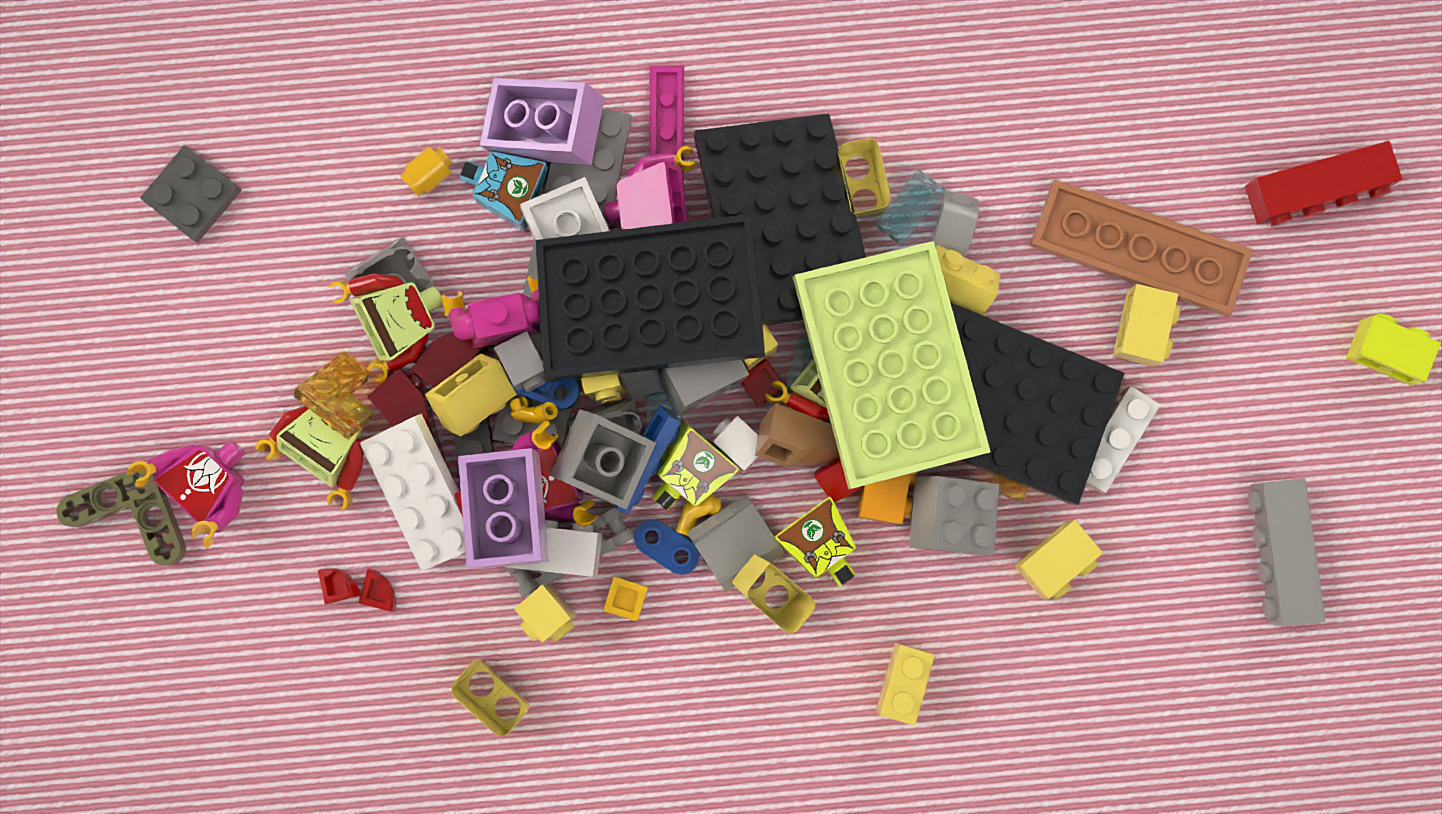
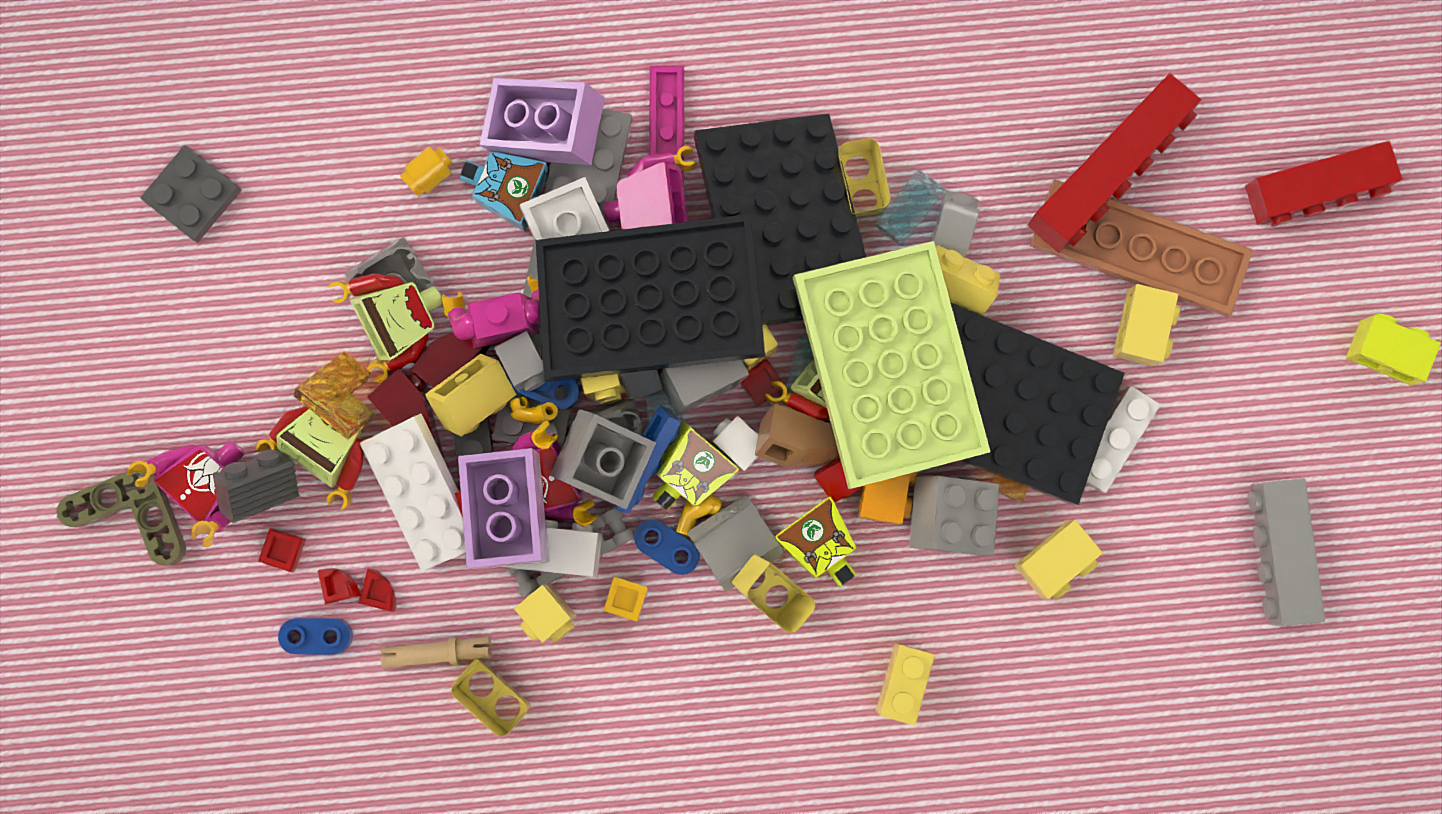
(255, 485): none -> dark grey brick
(282, 550): none -> red tile
(314, 634): none -> blue plate
(436, 652): none -> tan pin
(1114, 162): none -> red brick

